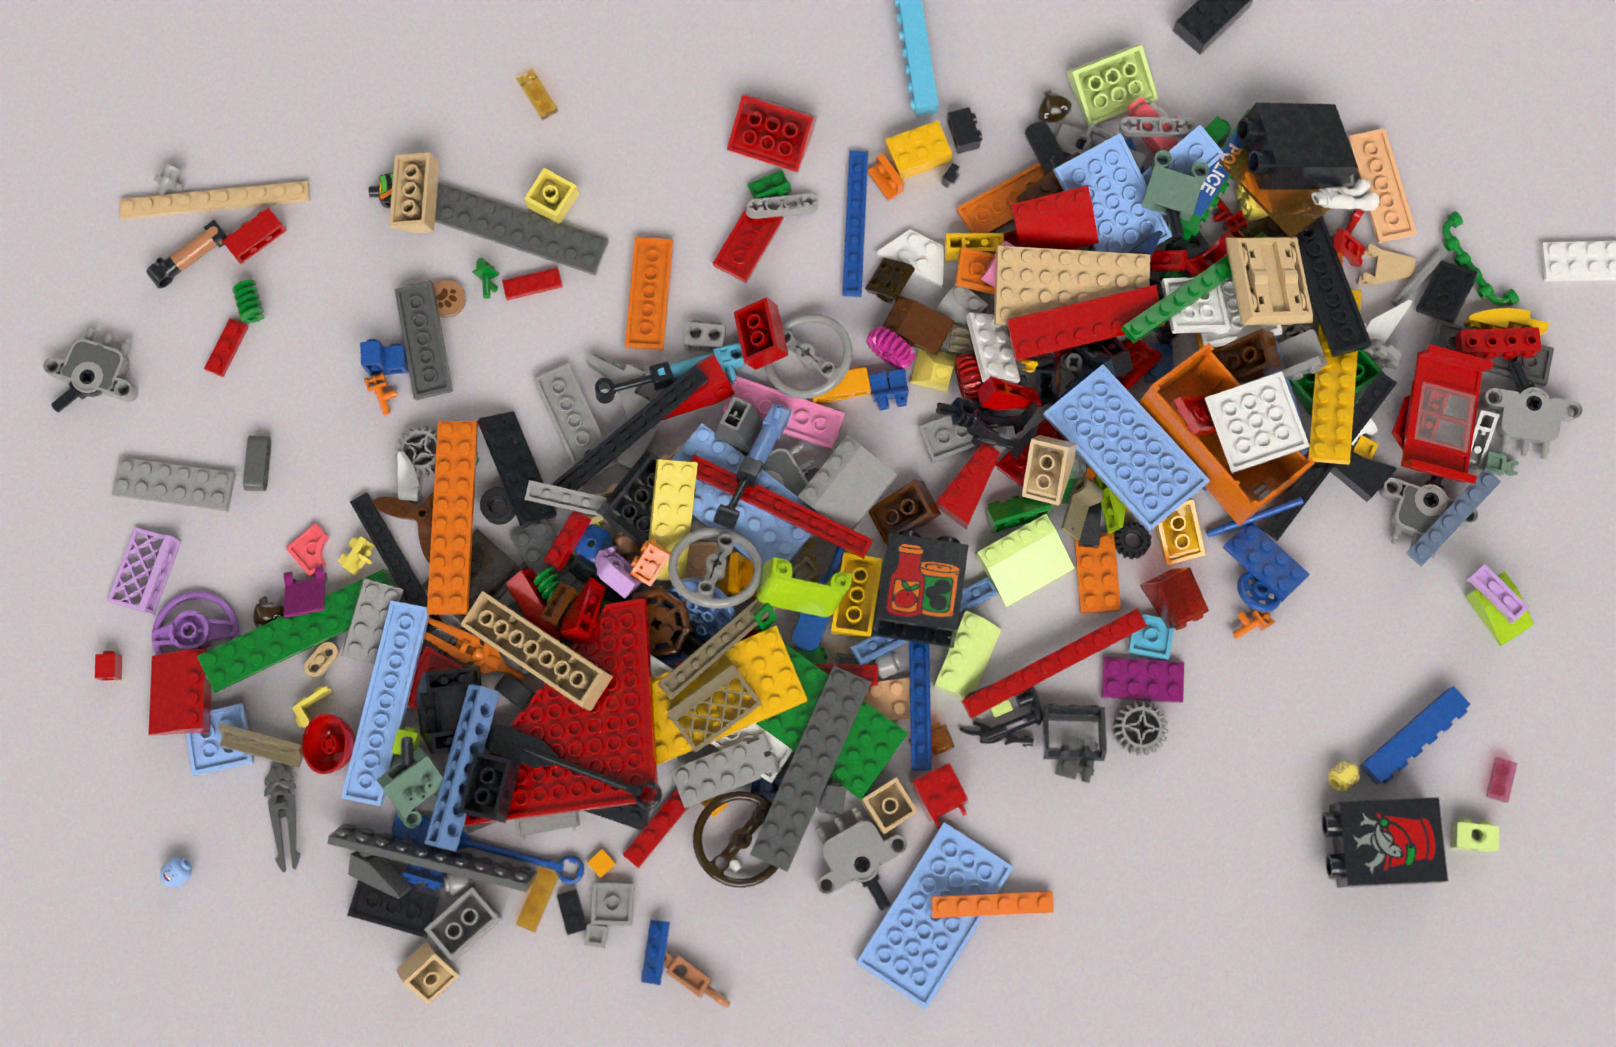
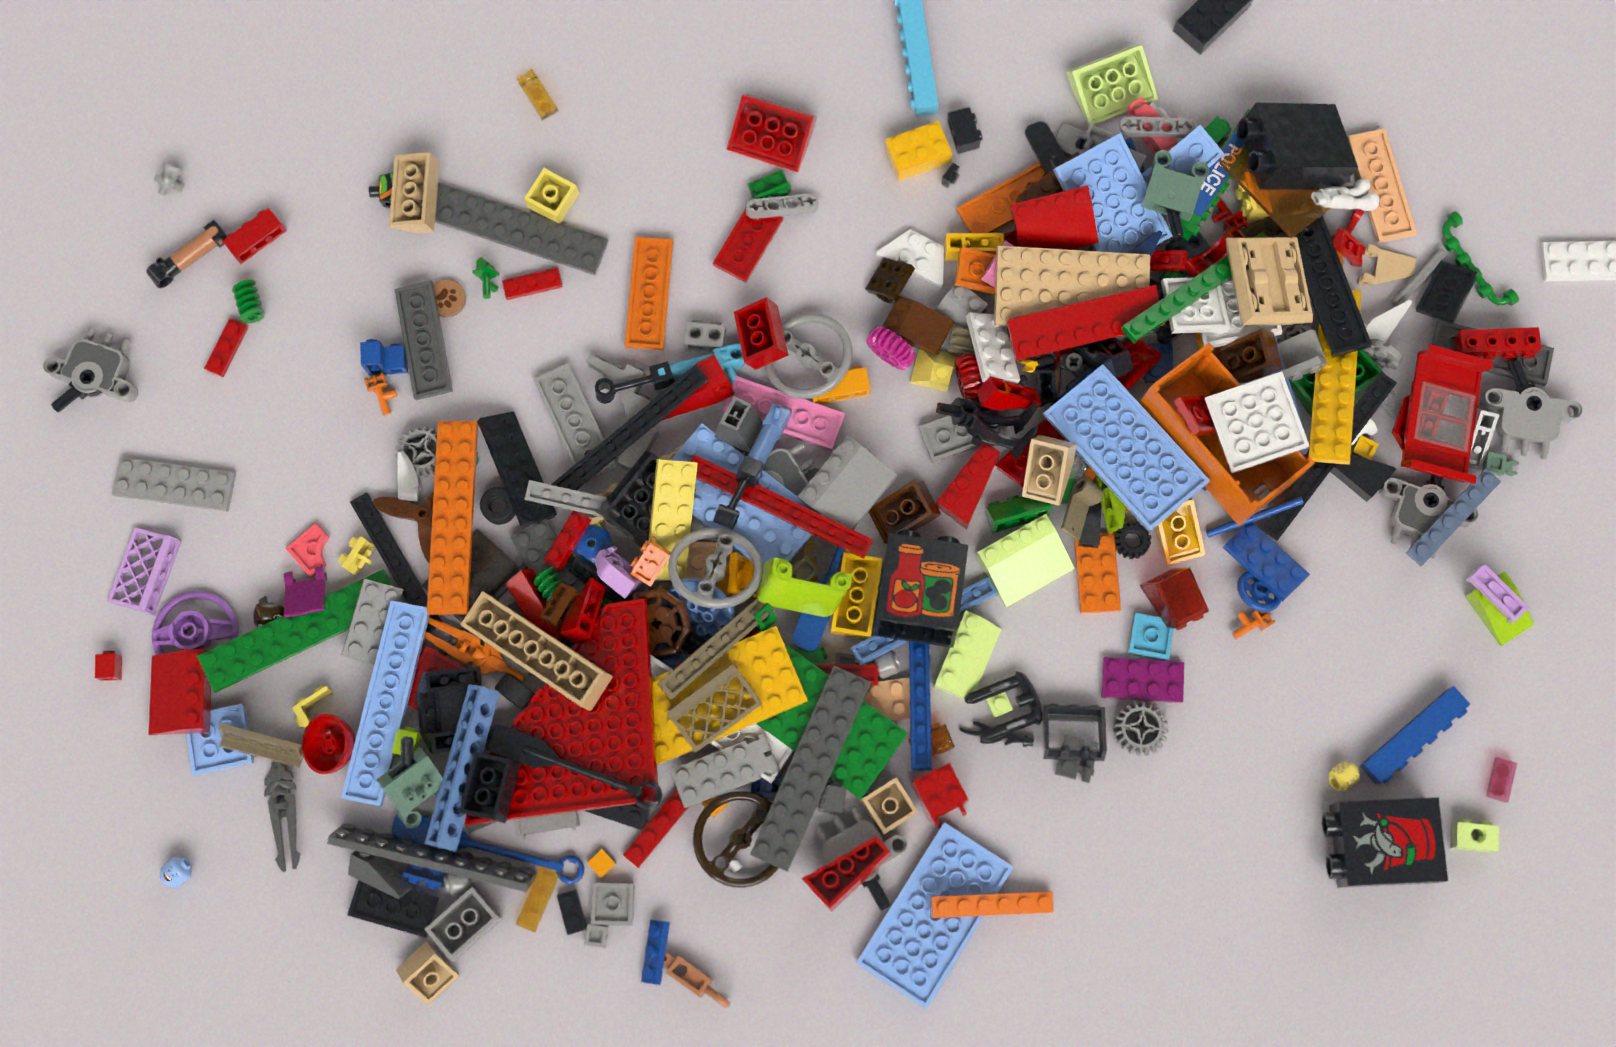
(214, 200): tan plate -> none
(257, 463): dark grey beam -> none
(321, 659): tan plate -> none
(625, 546): medium nougat head -> none
(846, 873): none -> red wedge
(855, 224): blue tile -> none
(881, 392): blue hips -> none
(886, 178): orange bracket -> none
(1053, 663): red plate -> none
(1054, 108): dark brown piece -> none
(1504, 318): yellow slope -> none

